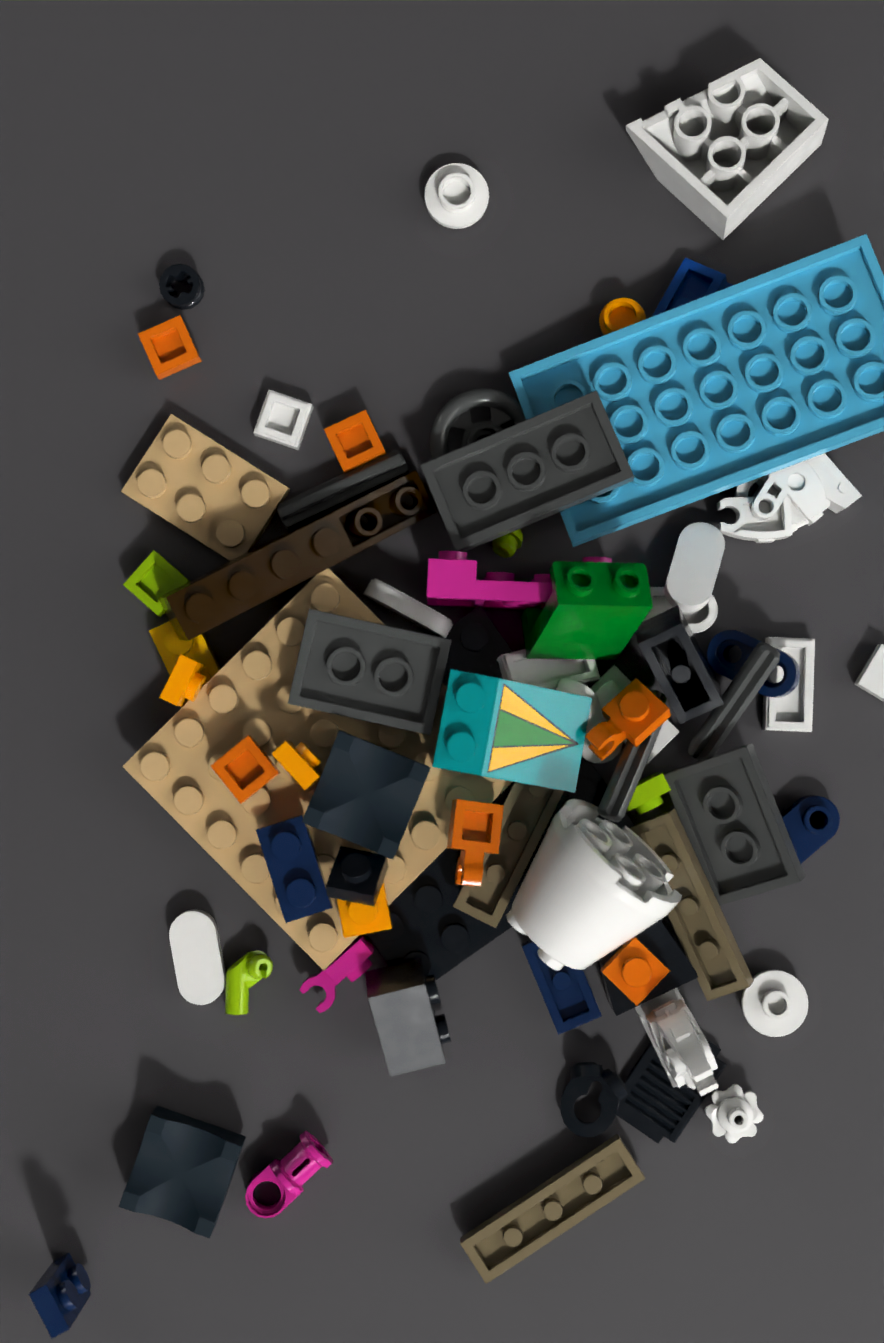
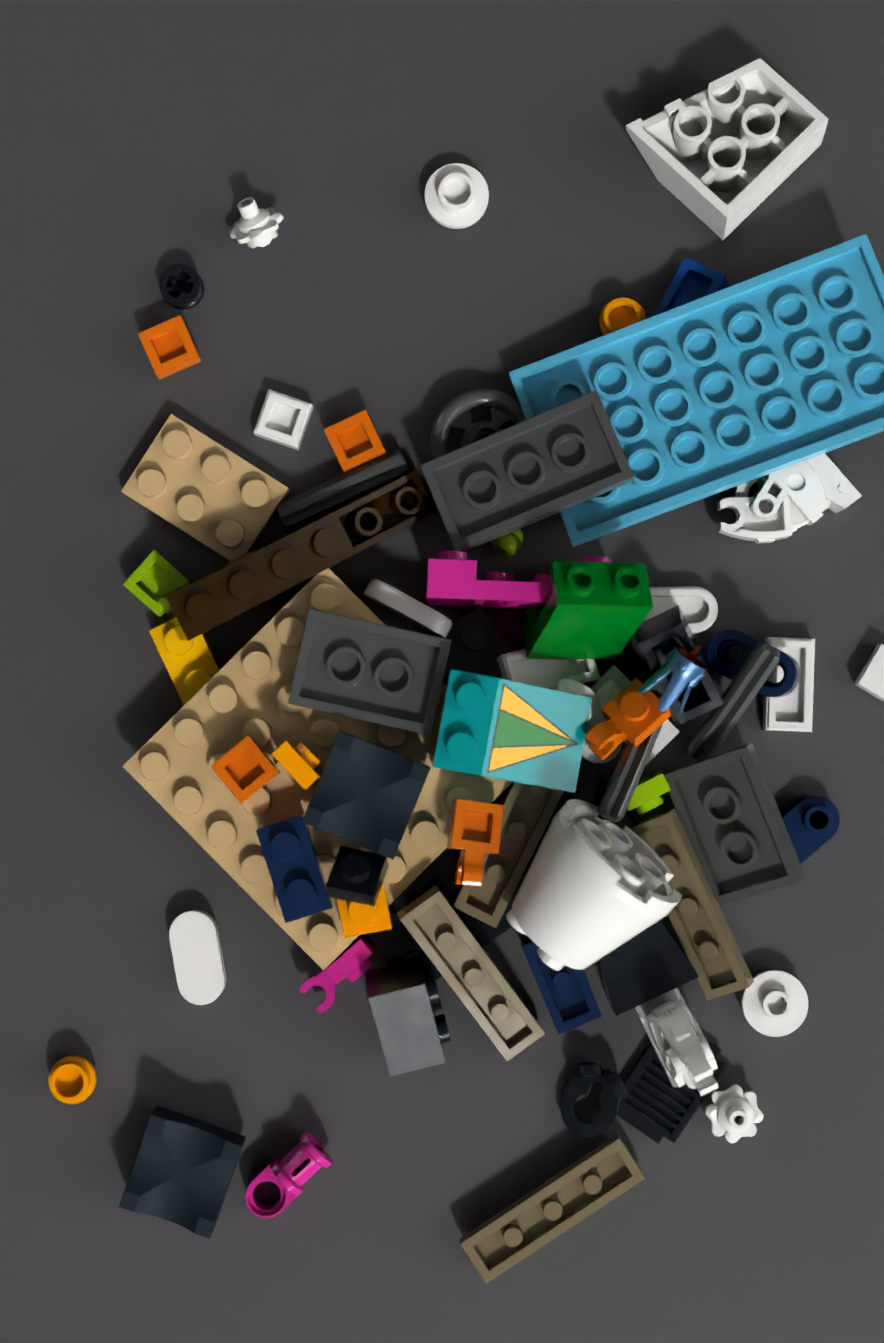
(61, 1294): dark blue plate -> none
(72, 1079): none -> light orange plate
(184, 681): light orange plate -> none
(241, 977): lime arm -> none
(256, 224): none -> white plant
(471, 972): none -> dark tan plate
(634, 970): orange plate -> none
(687, 672): none -> flat silver piece
(694, 566): white tile -> none

